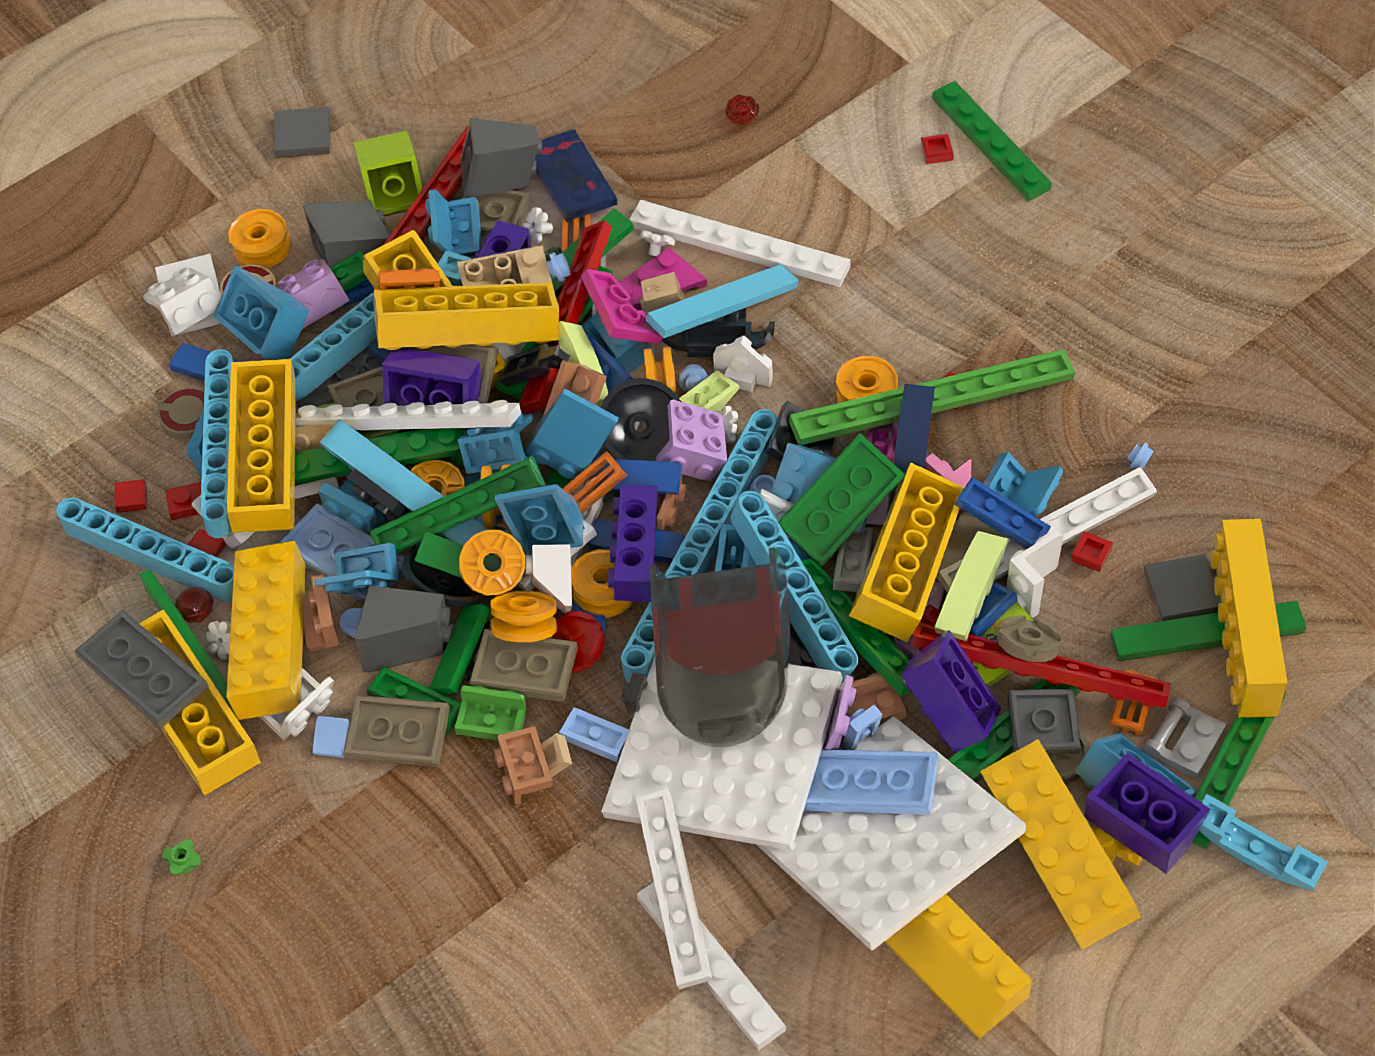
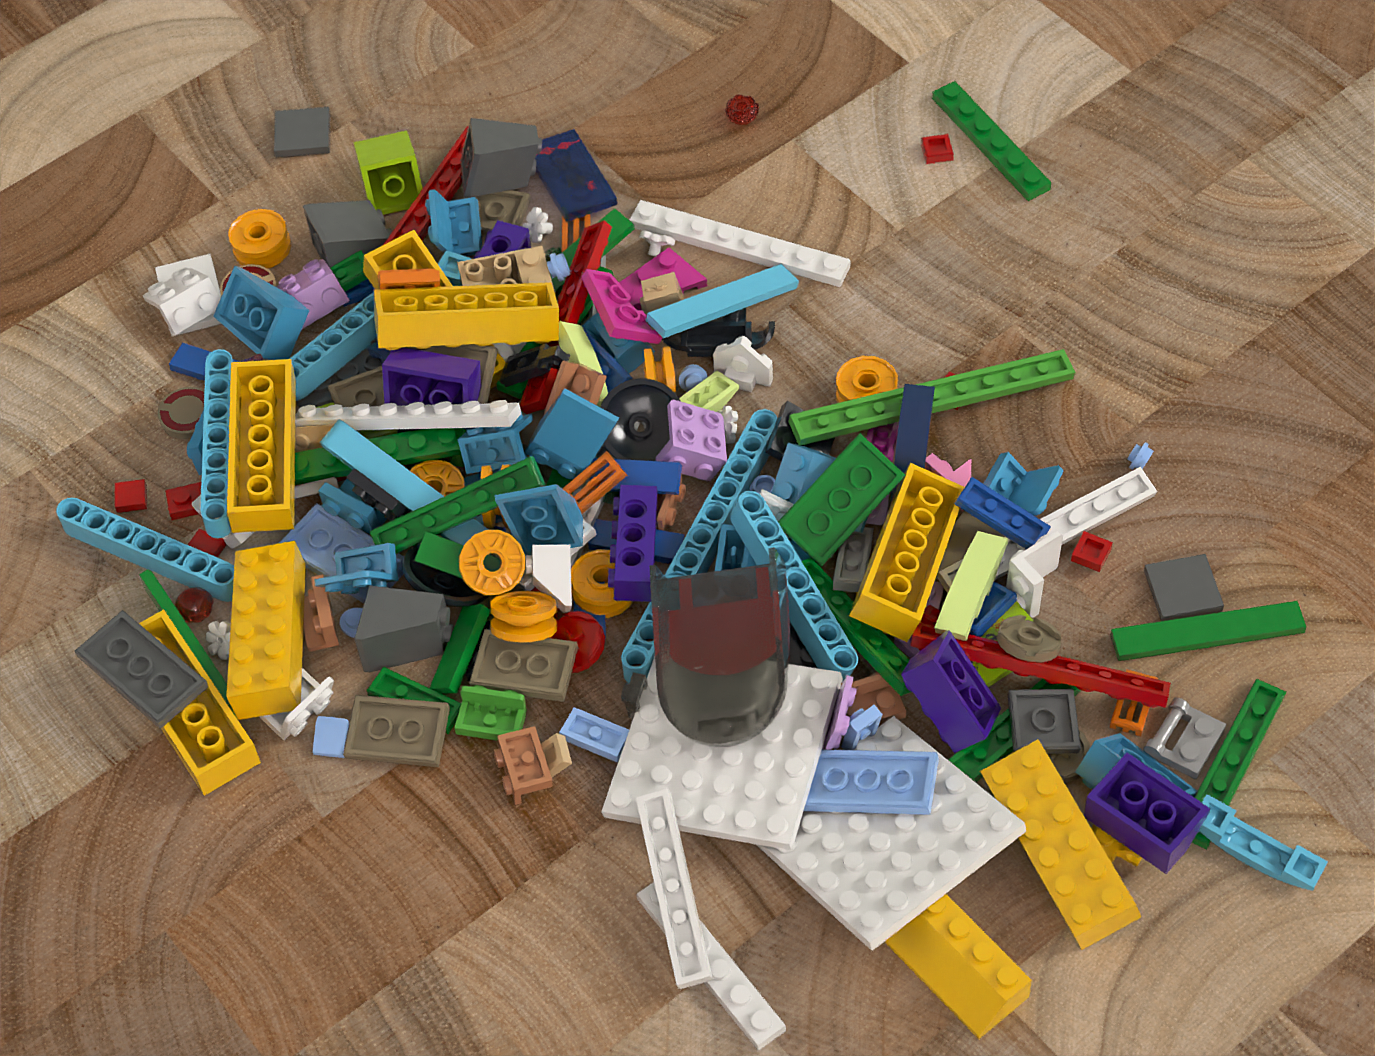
(184, 865): bright green plate -> none
(1249, 618): yellow brick -> none

